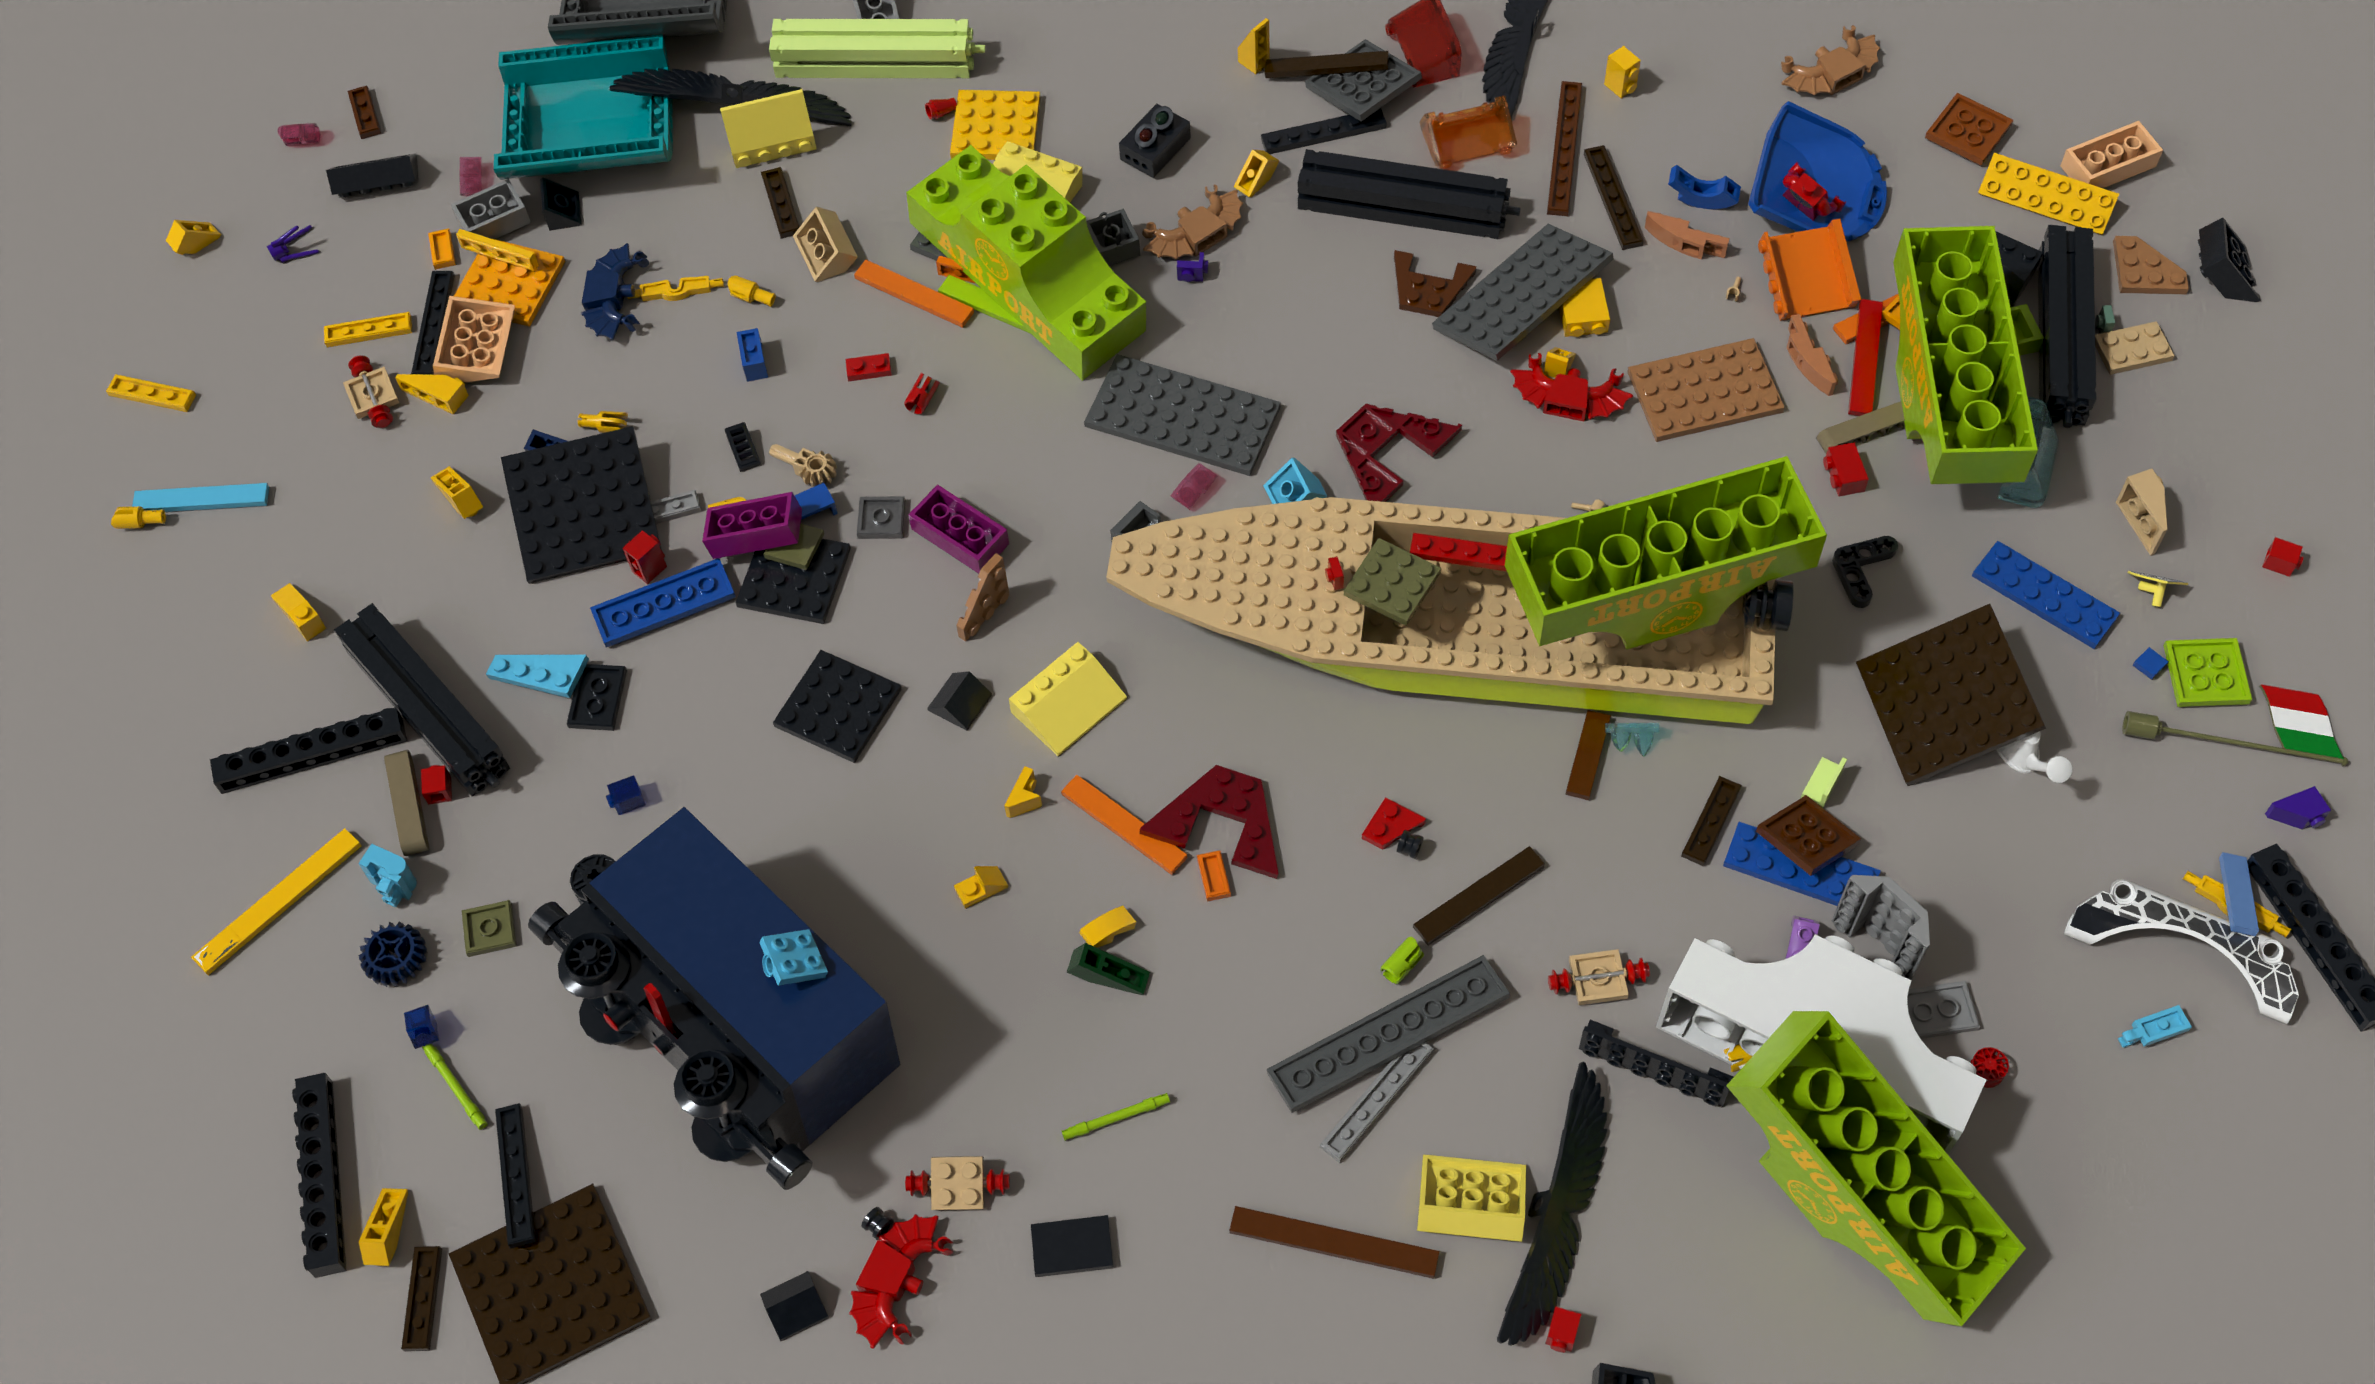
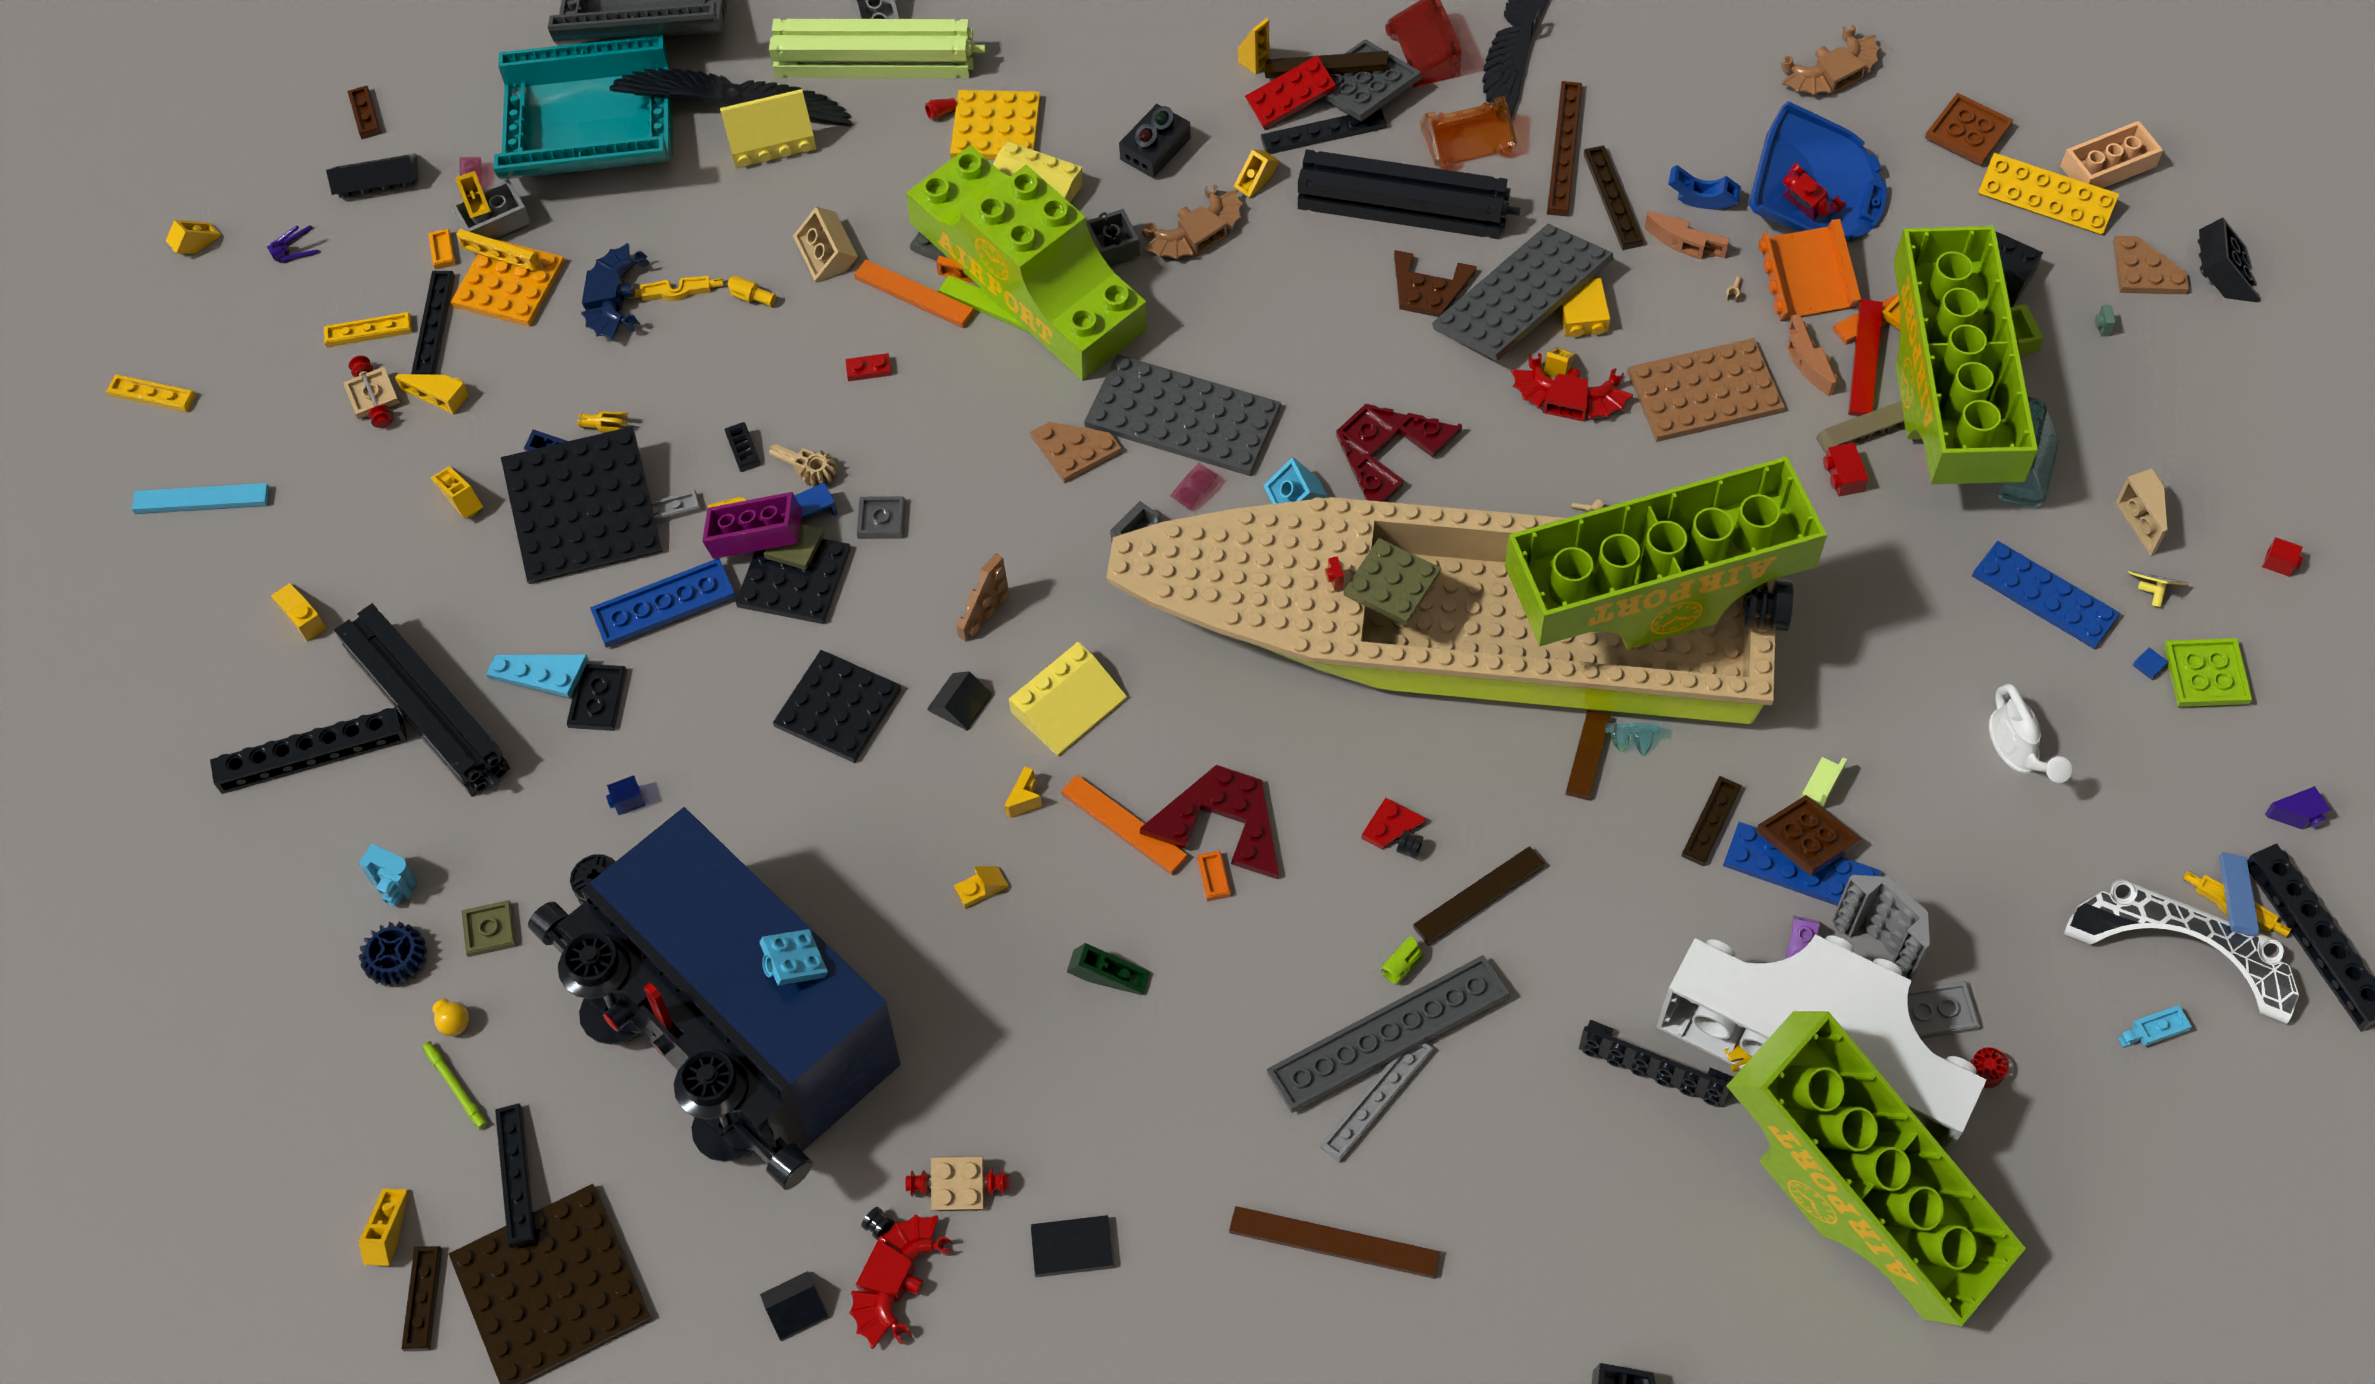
(136, 517): yellow arm -> none
(276, 901): yellow tile -> none
(299, 134): clear pink arm -> none
(332, 1257): black brick -> none
(406, 803): dark tan beam -> none
(421, 1026): clear blue brick -> none
(436, 784): red brick -> none
(450, 1017): none -> yellow piece
(472, 194): none -> yellow slope
(473, 339): light nougat slope -> none
(559, 205): black slope -> none
(645, 556): red brick -> none
(752, 354): blue panel -> none
(780, 202): dark brown tile -> none
(920, 396): red arm -> none
(958, 528): magenta brick -> none
(1073, 448): none -> medium nougat plate
(1085, 1127): lime piece -> none
(1105, 927): yellow slope -> none
(1192, 270): dark purple bracket -> none
(1291, 92): none -> red plate
(1459, 551): red plate -> none
(1472, 1198): light yellow slope -> none
(1556, 1236): black piece -> none
(1563, 1330): red brick -> none
(1598, 977): tan plate -> none
(1622, 72): yellow brick -> none
(1854, 564): black beam -> none
(1950, 695): dark brown plate -> none
(2067, 324): black brick -> none
(2133, 348): tan plate -> none
(2296, 716): flag -> none

